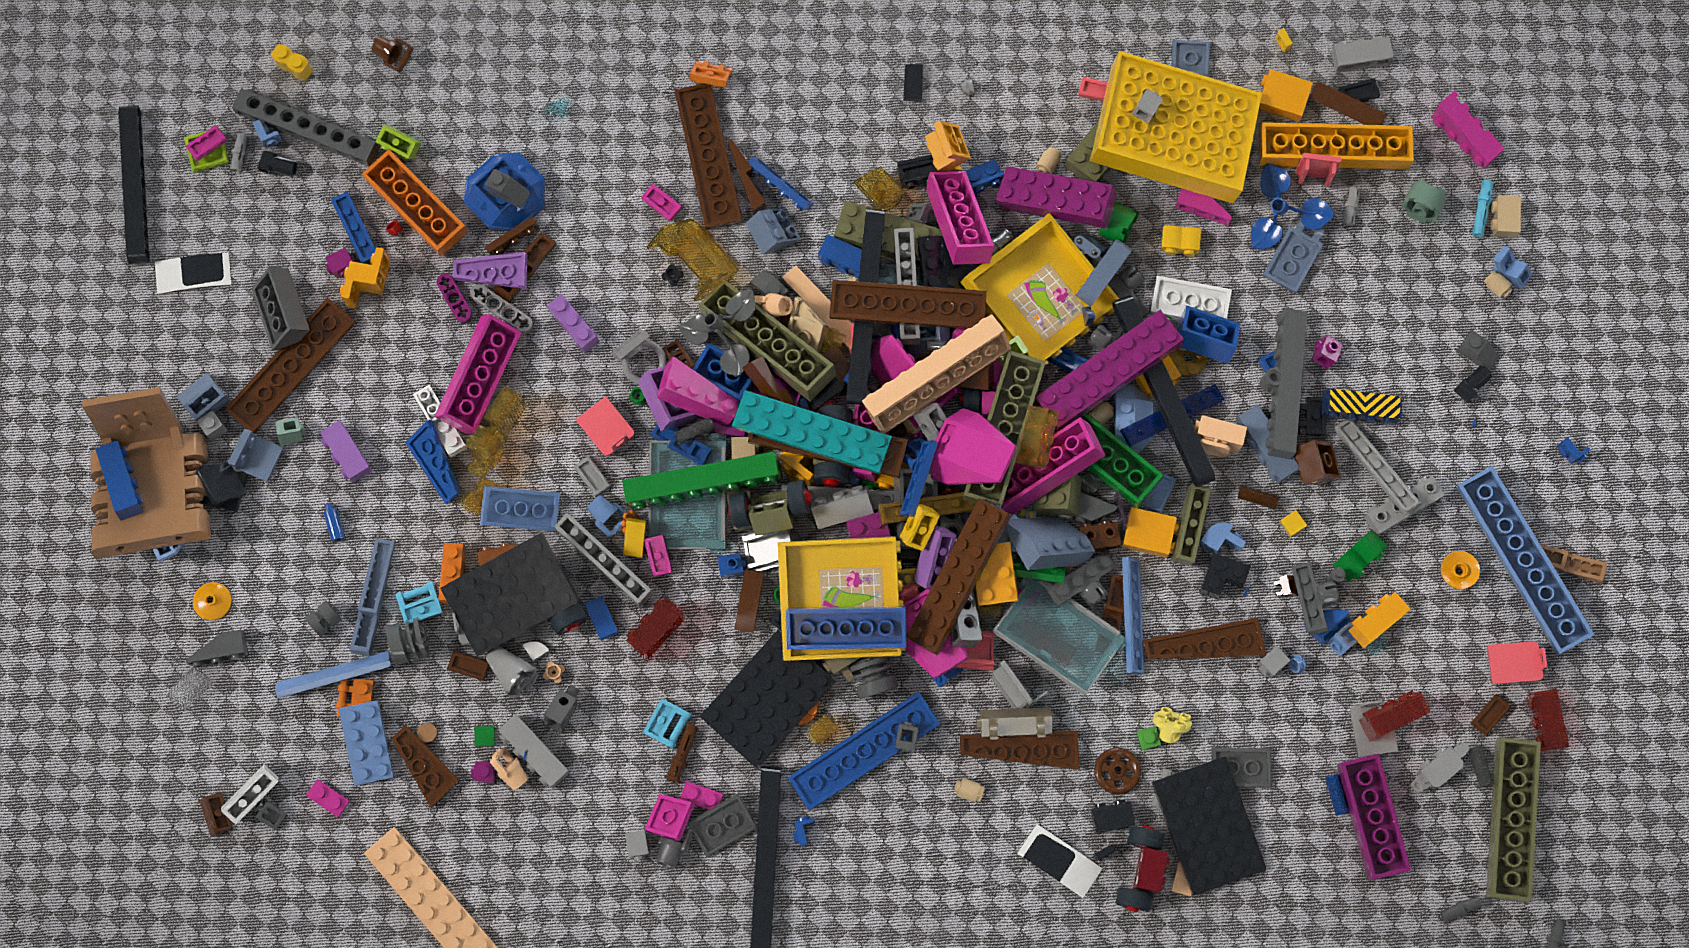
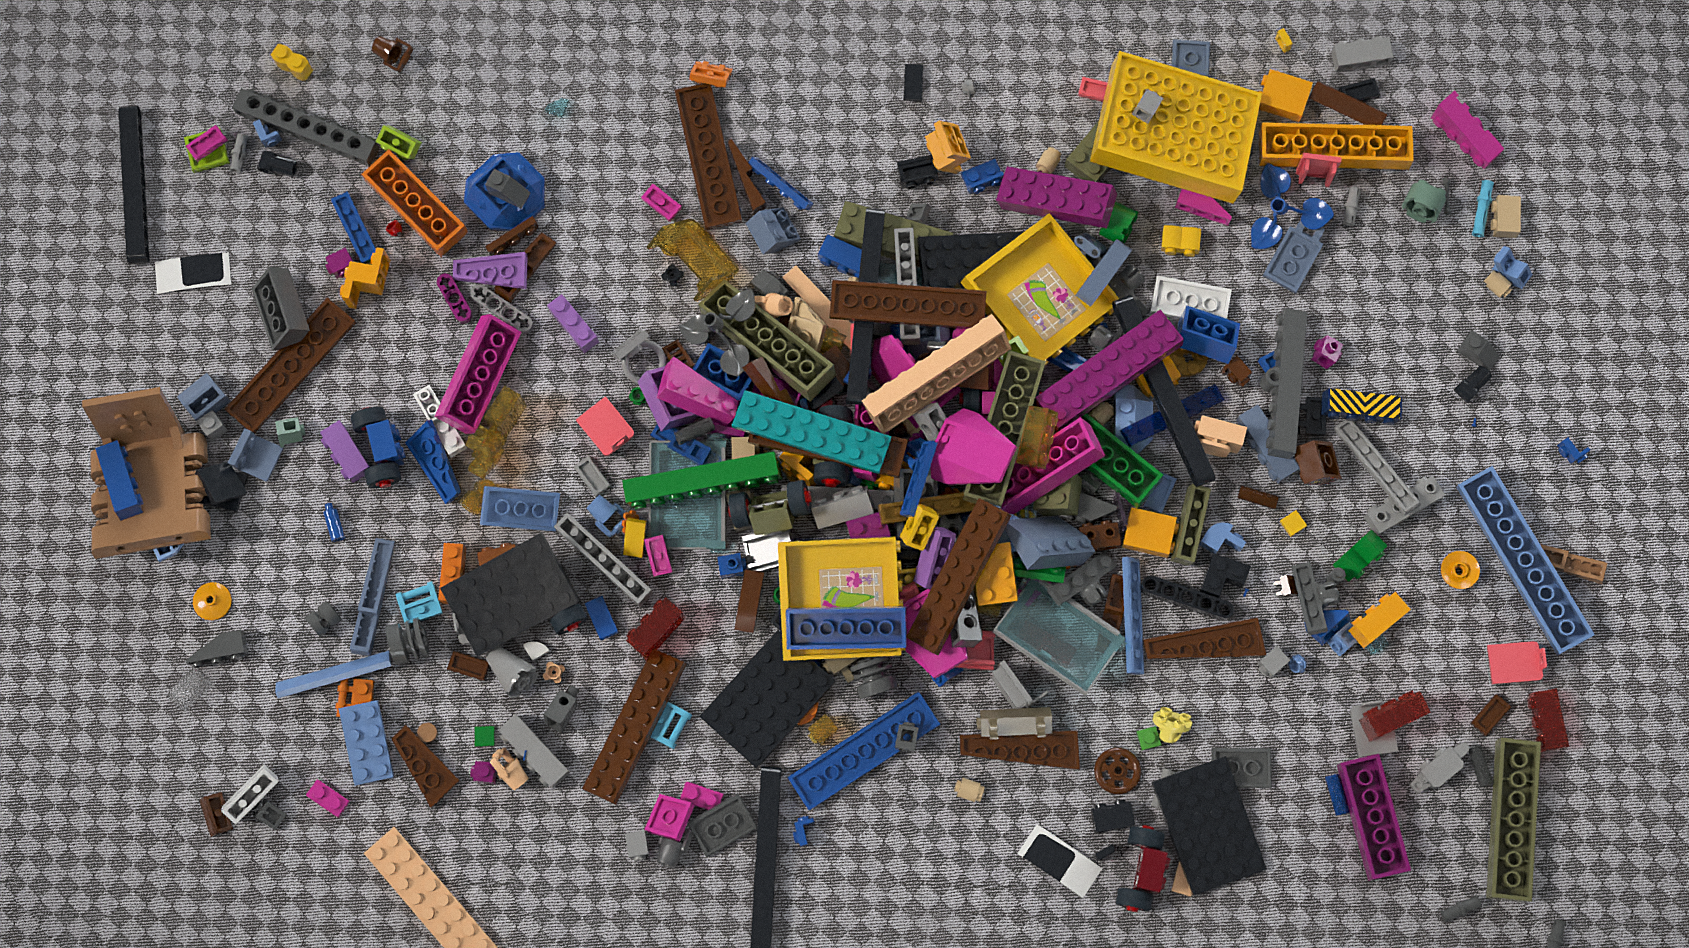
(384, 444): none -> brick
(634, 726): none -> reddish brown plate
(690, 731): reddish brown pin -> none
(880, 189): clear yellow slope -> none
(959, 217): dark pink brick -> none
(1001, 240): flat silver pin -> none
(1088, 316): dark blue tile -> none
(1197, 597): none -> black beam
(1237, 372): none -> reddish brown brick
(1446, 181): none -> dark grey hinge

